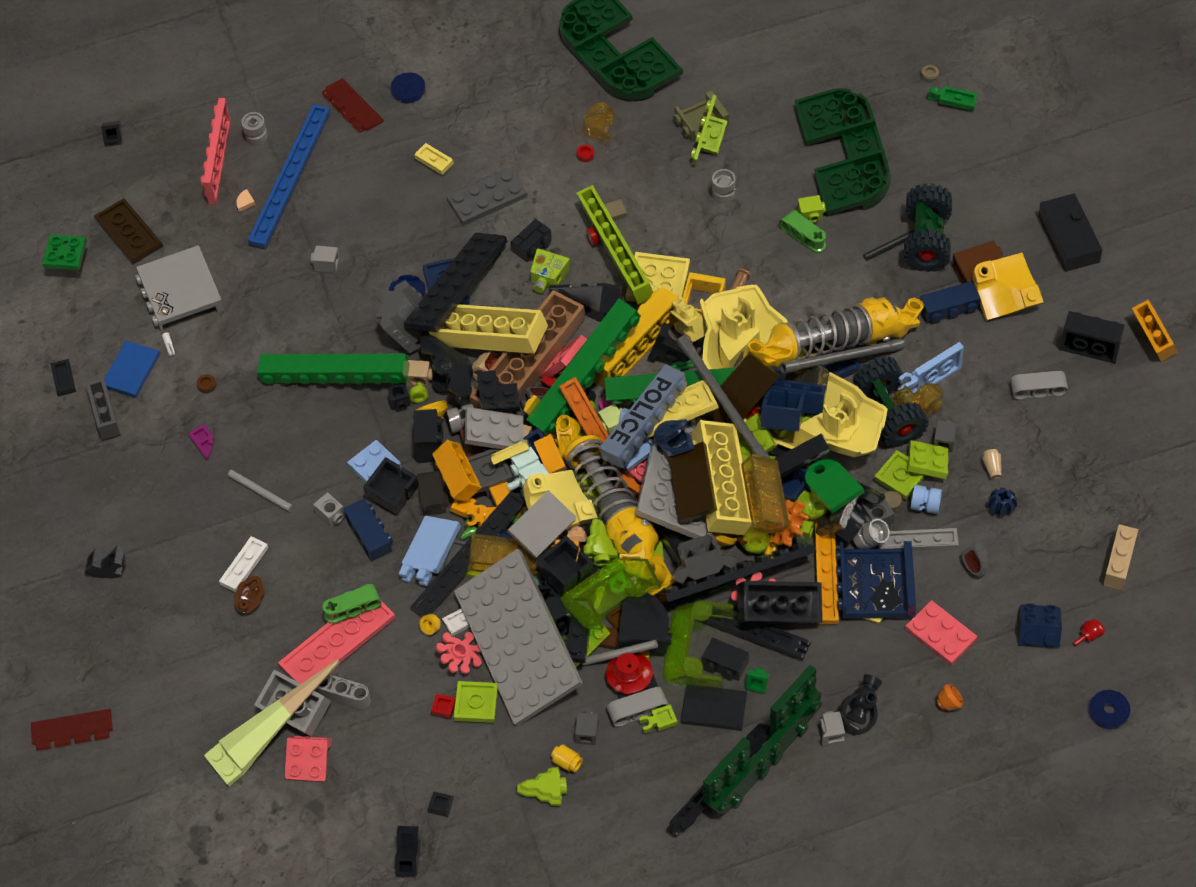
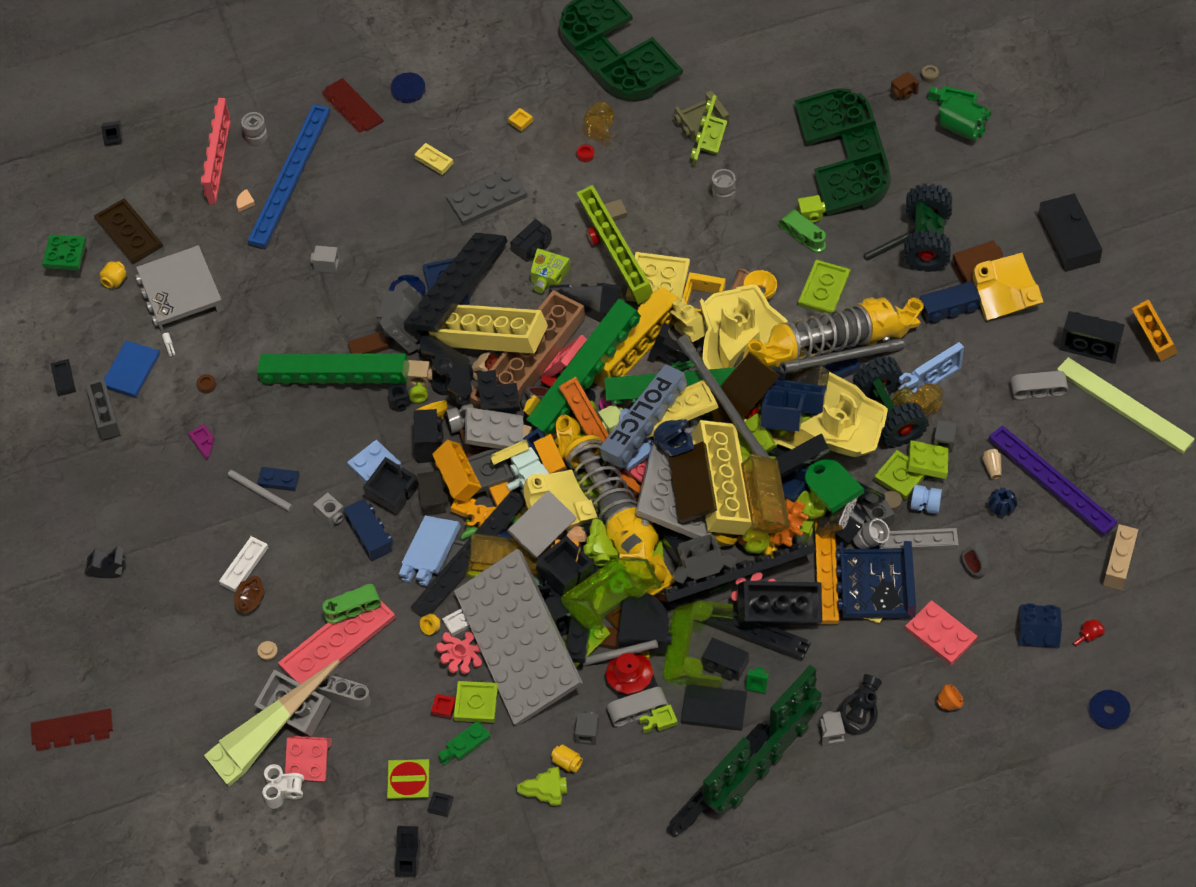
(113, 274): none -> yellow head
(267, 650): none -> tan plate
(278, 479): none -> dark blue plate
(285, 786): none -> white piece
(369, 344): none -> reddish brown tile
(408, 779): none -> piece
(464, 743): none -> green plate
(520, 119): none -> yellow plate
(764, 280): none -> yellow piece
(824, 287): none -> lime tile
(904, 86): none -> reddish brown brick
(963, 117): none -> green cylinder
(1053, 481): none -> dark purple plate
(1126, 406): none -> yellowish green tile

